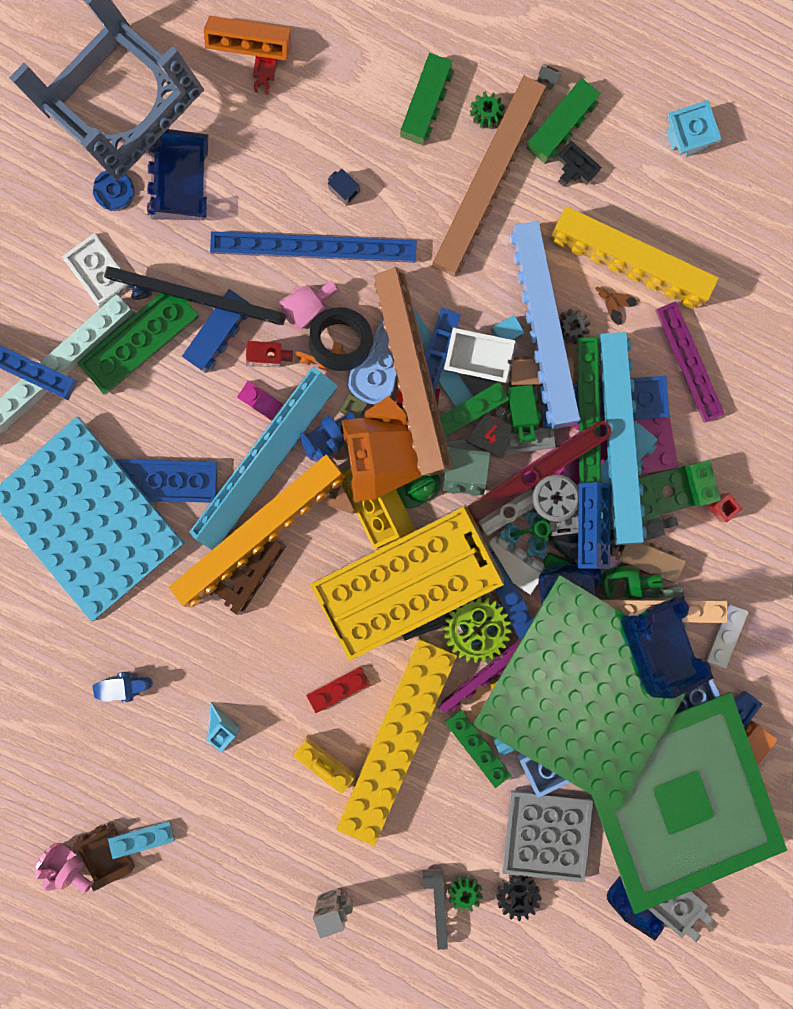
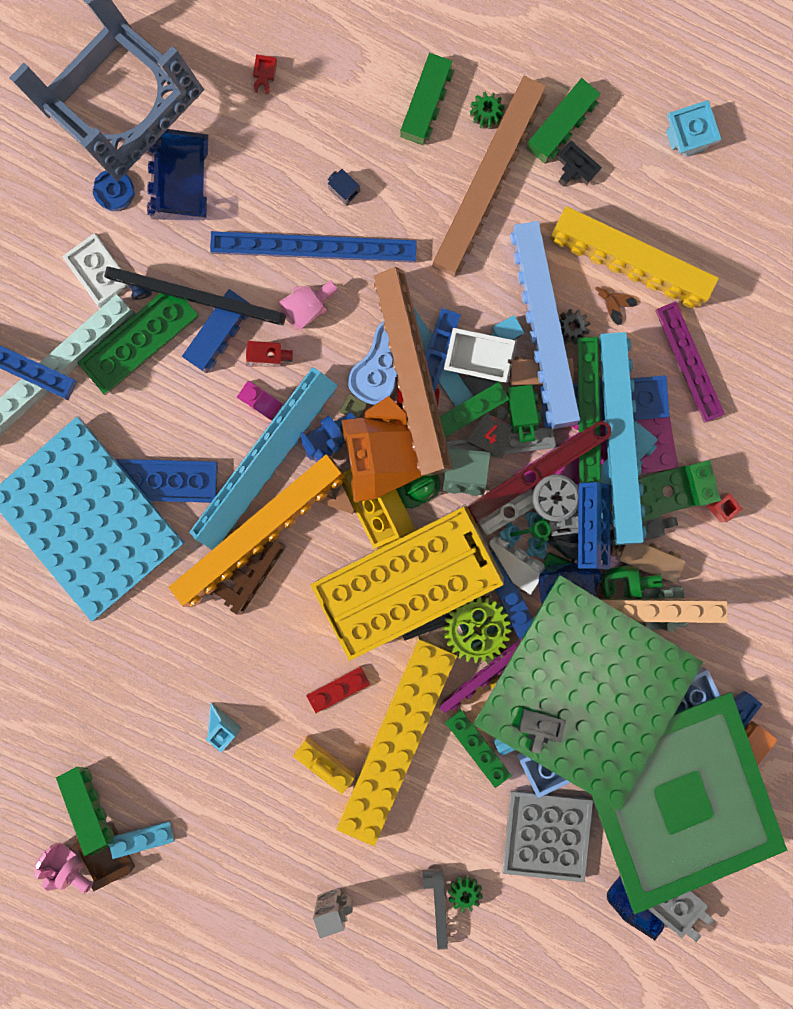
(85, 810): none -> green brick
(121, 687): blue hinge -> none
(247, 37): orange brick -> none
(307, 359): orange bracket -> none
(347, 317): black tyre -> none
(517, 906): black gear -> none
(540, 728): none -> hinge
(549, 73): dark grey tile -> none
(664, 649): clear blue windscreen -> none
(726, 637): white plate -> none

